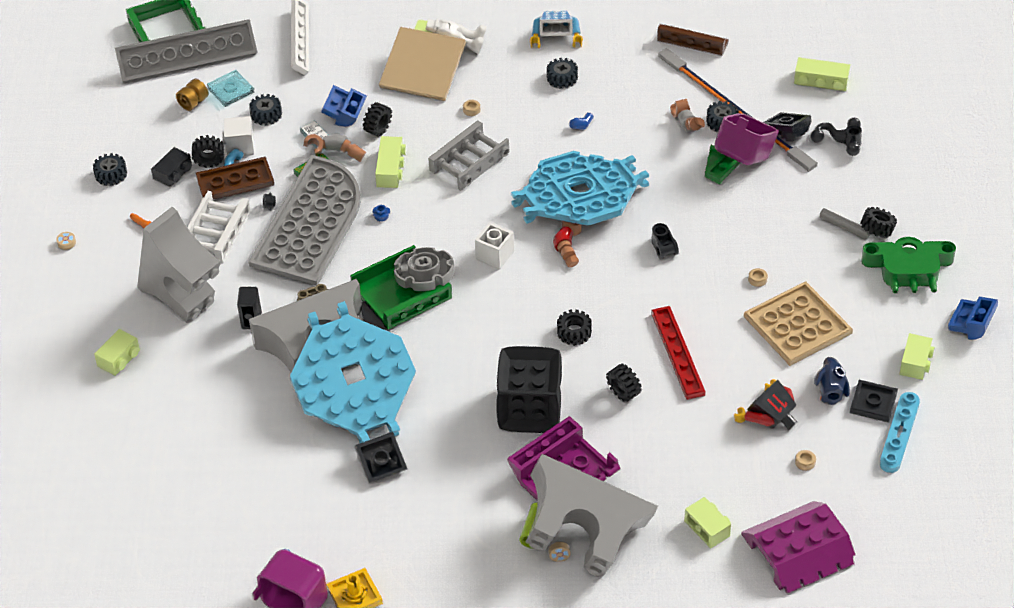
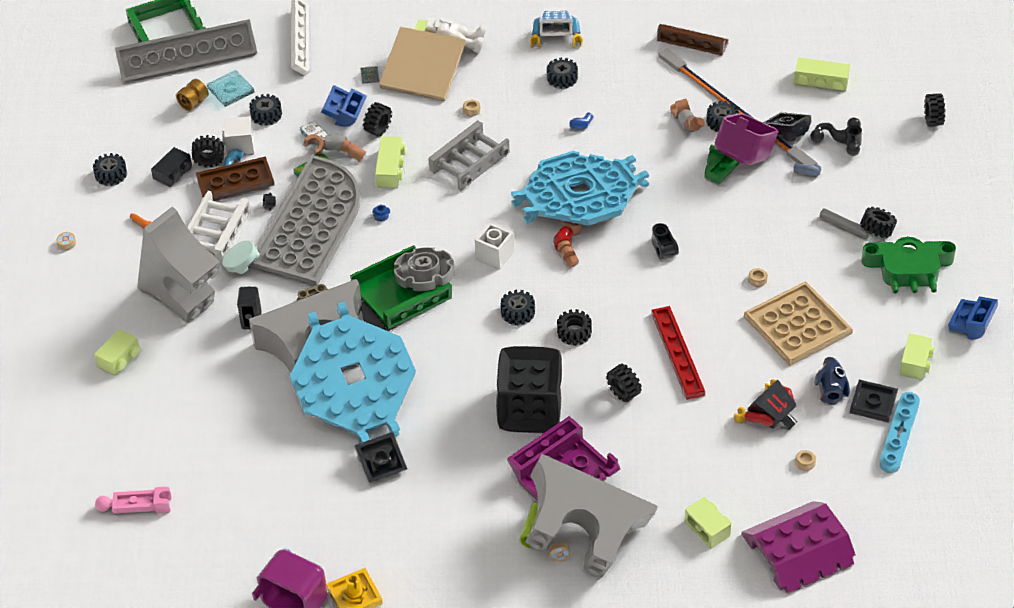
(136, 501): none -> bright pink plate
(240, 257): none -> light aqua tile
(369, 74): none -> clear smoke tile
(517, 307): none -> black wheel
(811, 170): none -> sand blue arm
(934, 109): none -> black tyre

